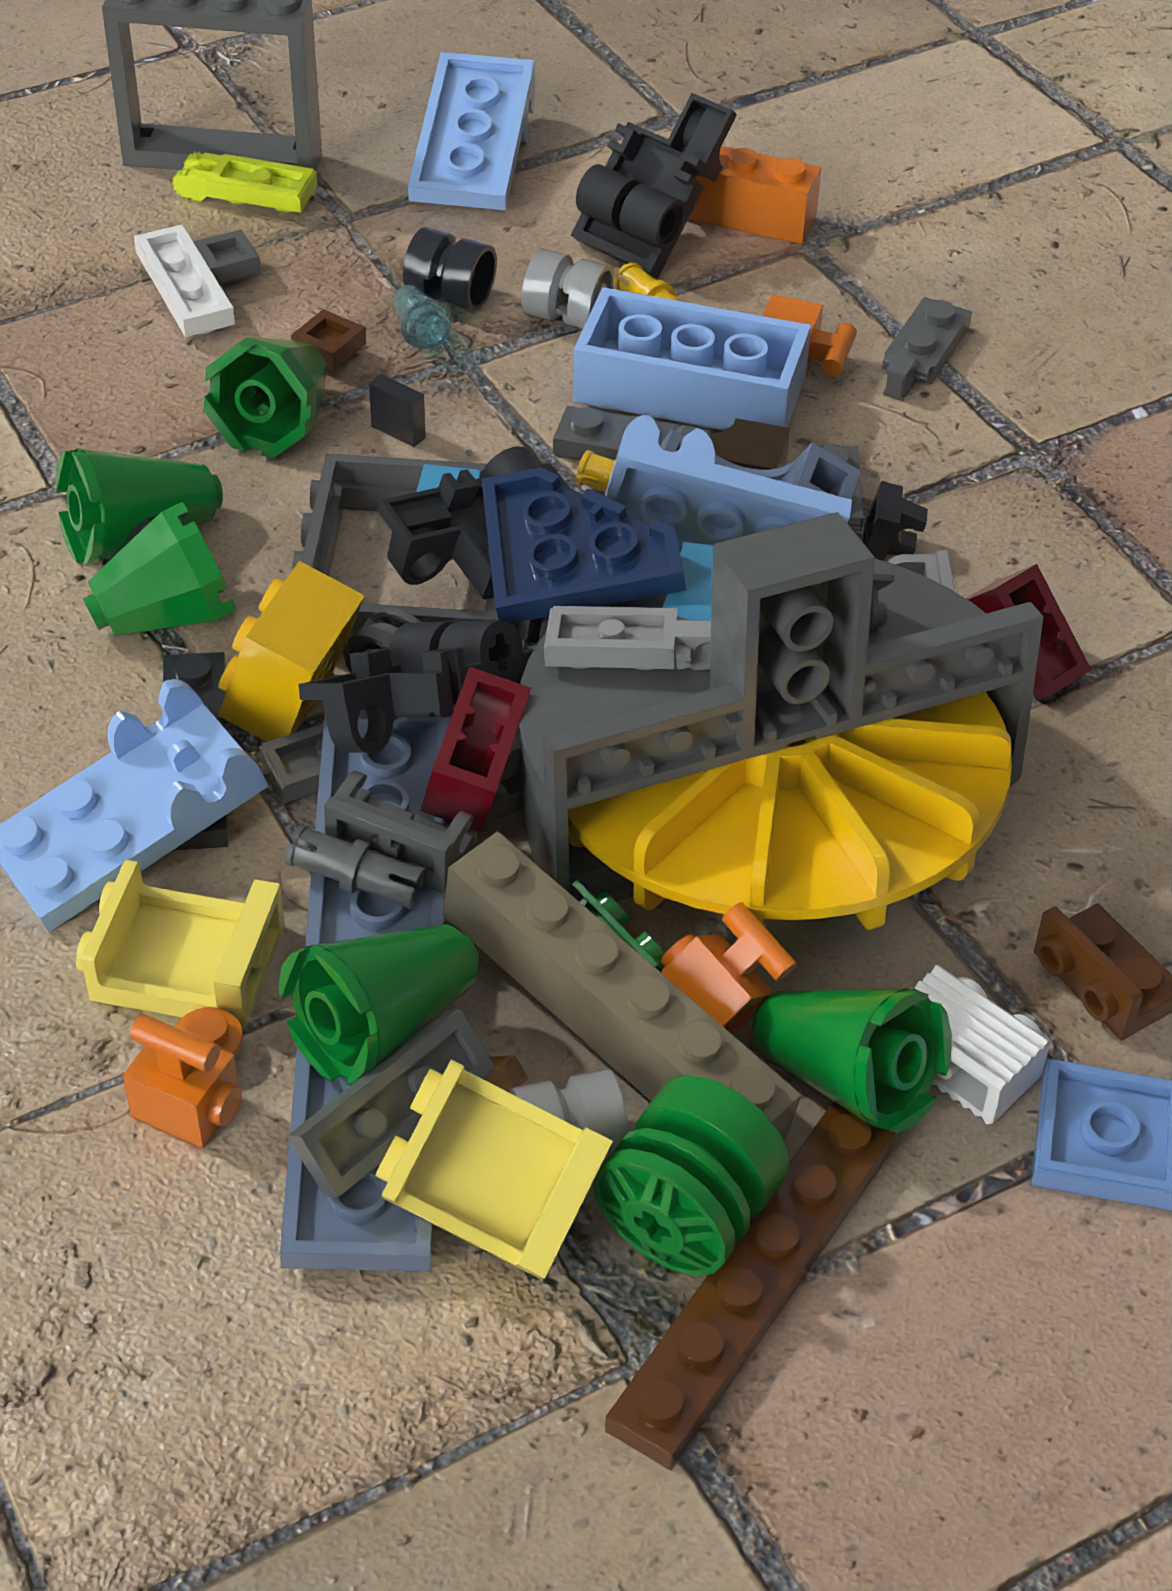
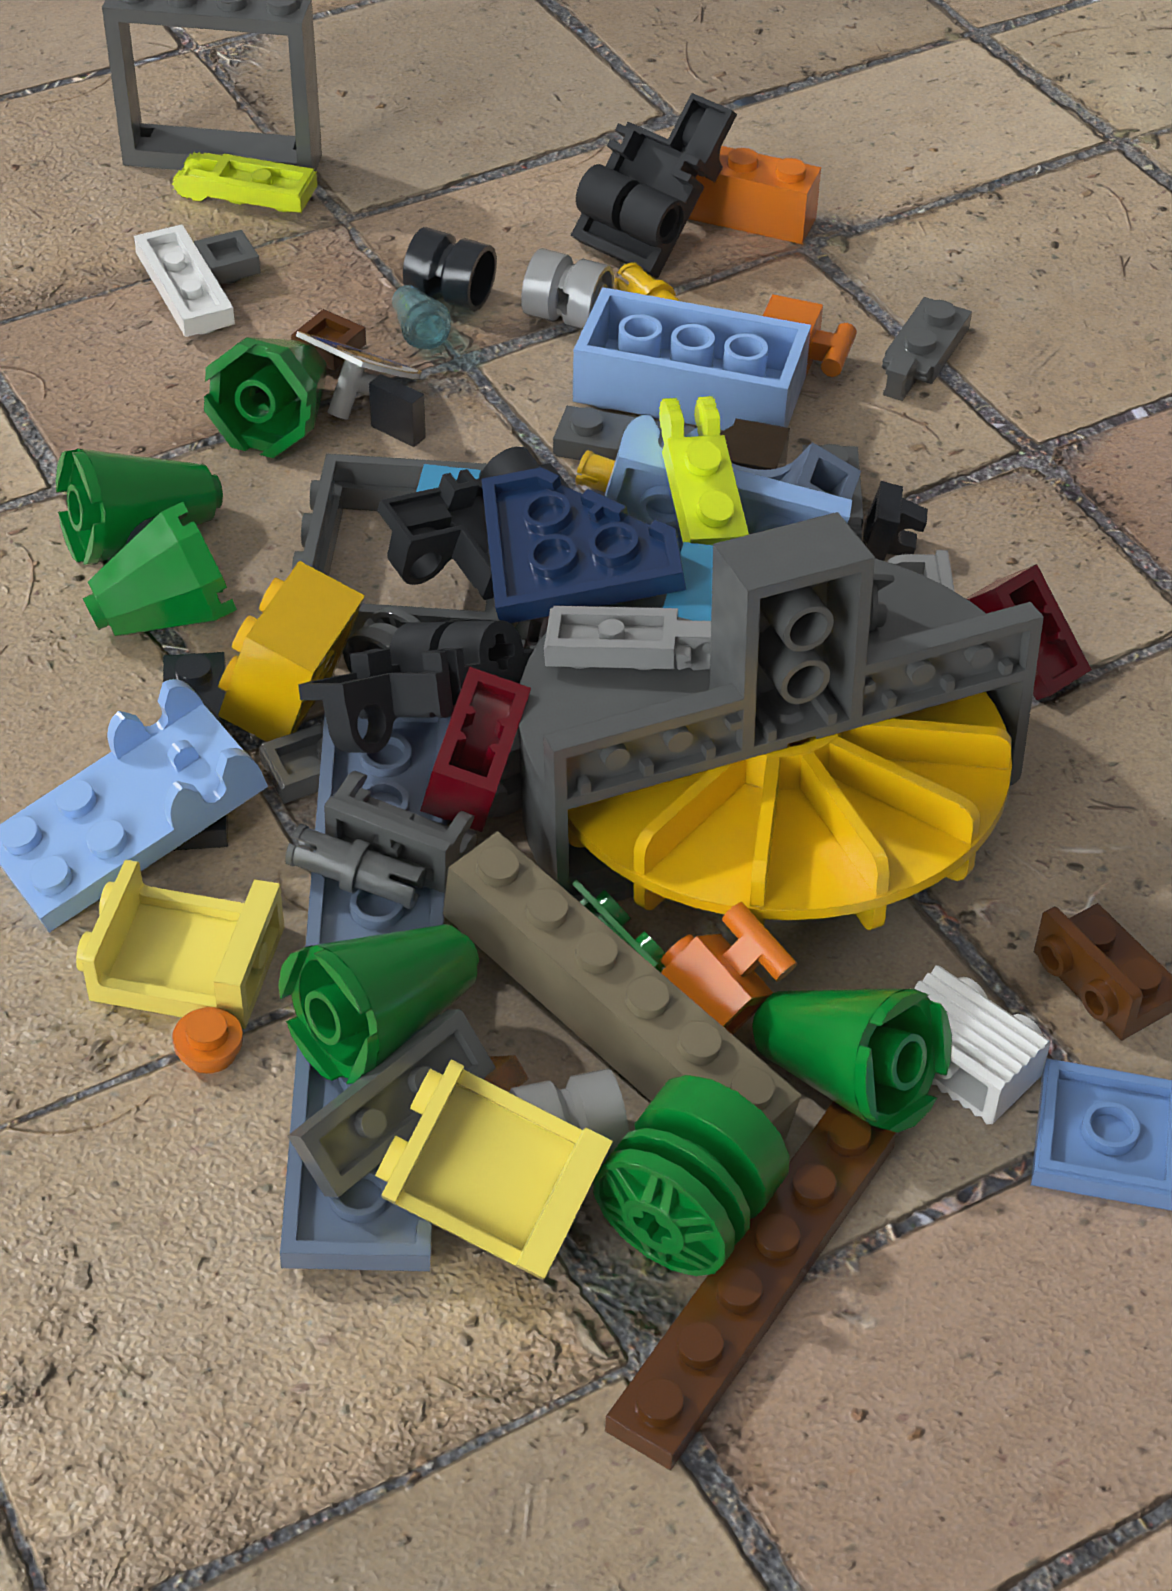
(180, 1082): orange brick -> none
(352, 375): none -> white shield
(473, 131): light blue hinge -> none
(701, 475): none -> neon yellow hinge

